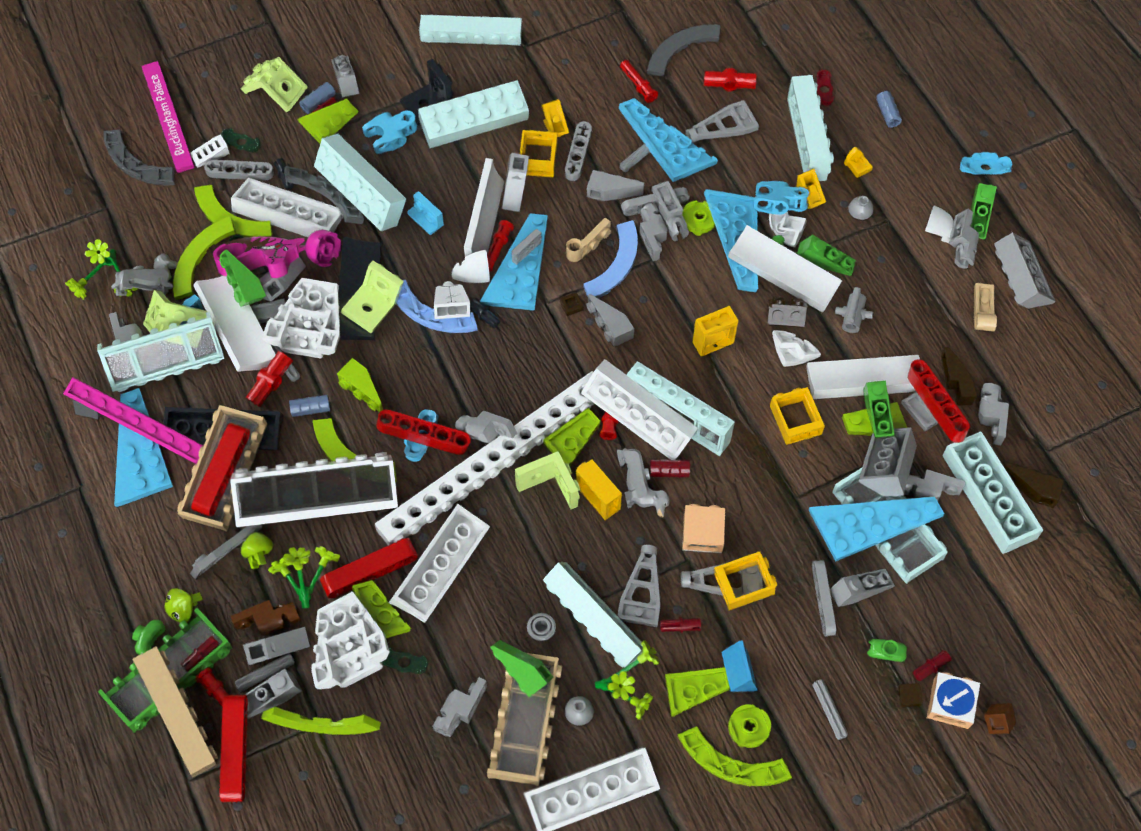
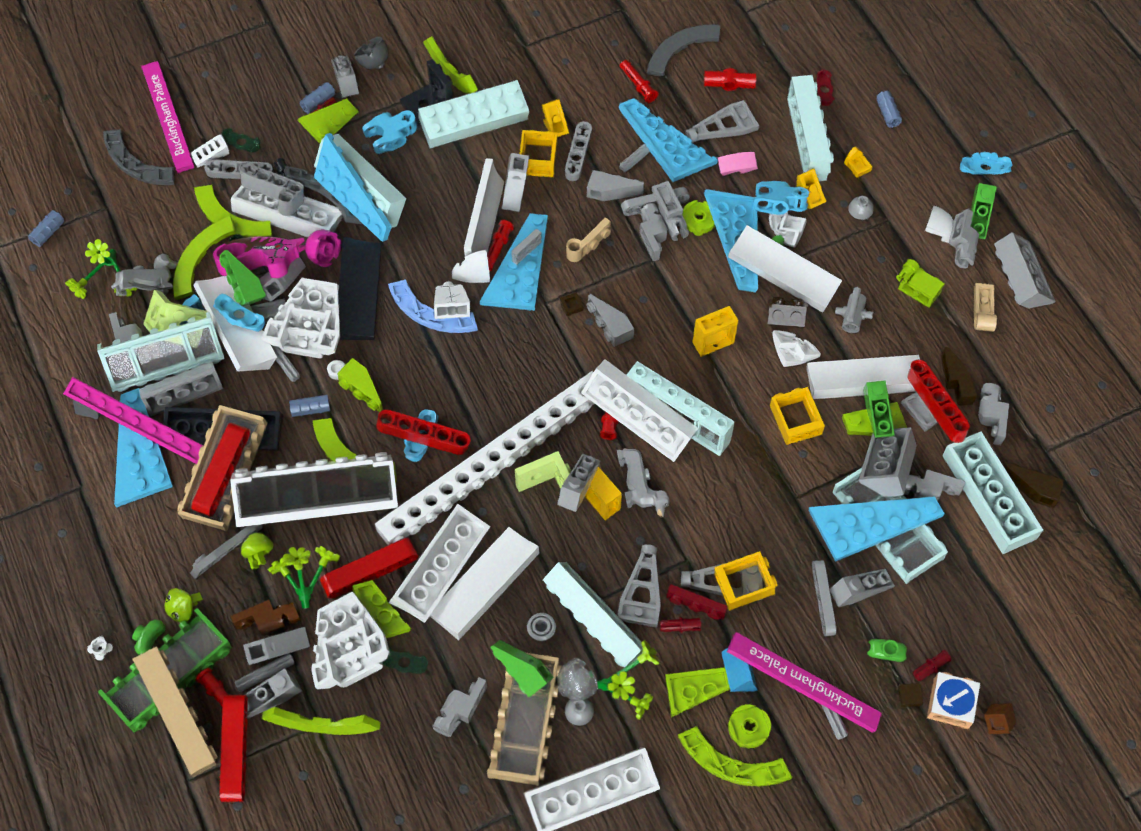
(46, 228): none -> sand blue axle
(99, 642): none -> white plate
(180, 388): none -> light grey slope
(200, 653): dark red axle -> none
(227, 307): none -> medium azure piece
(269, 379): red piece -> none
(270, 77): yellowish green bracket -> none
(287, 191): none -> light grey beam
(334, 367): none -> white tile
(347, 187): none -> medium azure wing
(373, 54): none -> dark grey cylinder
(378, 292): yellowish green bracket -> none
(426, 214): medium azure bracket -> none
(462, 82): none -> lime tile
(470, 29): light aqua brick -> none
(484, 313): black axle -> none
(484, 582): none -> white arch
(486, 426): light grey plate -> none
(573, 436): lime wing -> none
(576, 681): none -> clear cylinder
(578, 482): none -> light grey slope
(621, 265): light blue tile -> none
(669, 468): dark red axle -> none
(696, 602): none -> dark red plate
(703, 528): light nougat piece -> none
(737, 162): none -> bright pink slope
(804, 682): none -> dark pink tile
(825, 256): bright green slope -> none
(919, 283): none -> lime hinge

